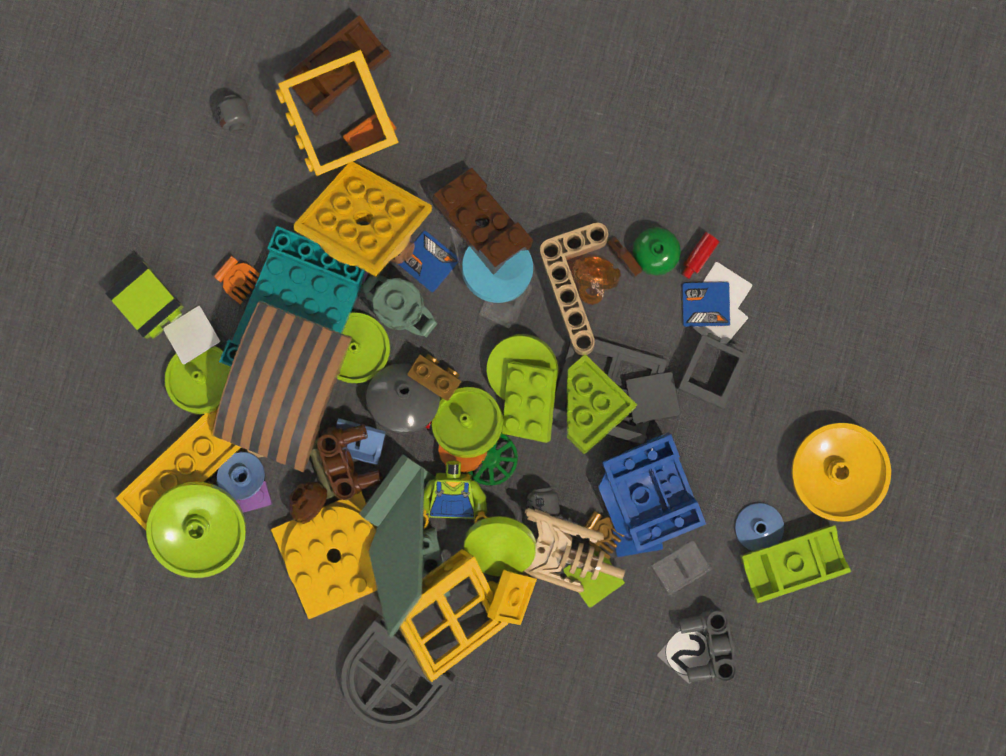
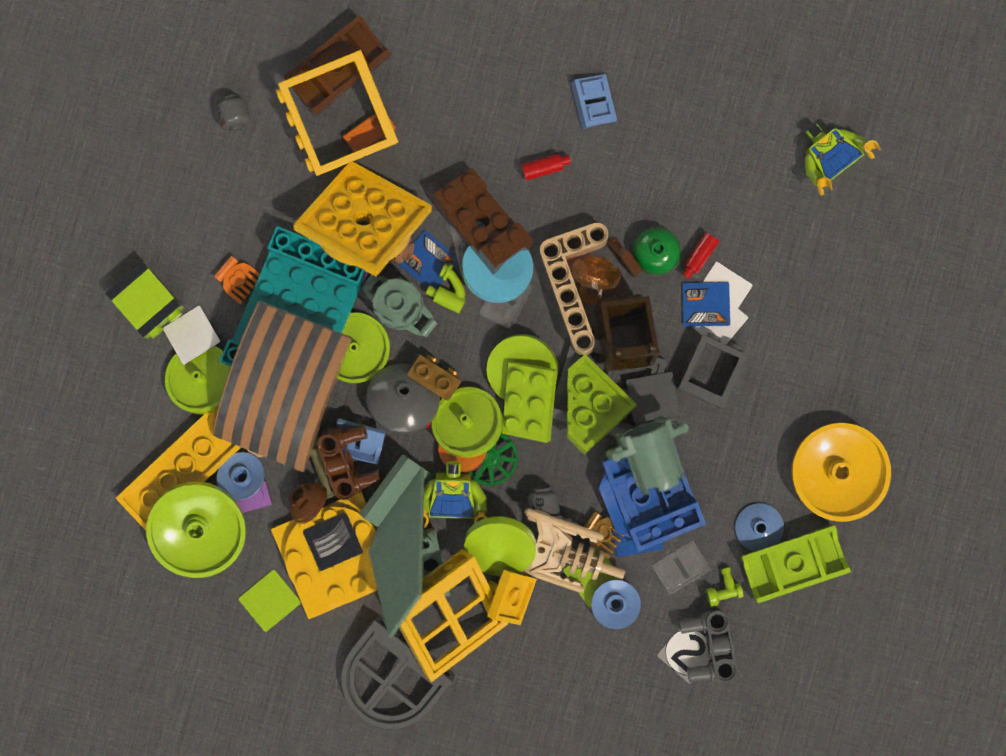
(269, 600): none -> lime sticker
(333, 541): none -> black sticker
(446, 298): none -> lime plant
(544, 166): none -> red cylinder
(594, 113): none -> medium blue piece
(616, 617): none -> medium blue dish
(627, 344): none -> dark brown container
(651, 453): none -> sand green container
(731, 590): none -> lime piece
(834, 154): none -> torso

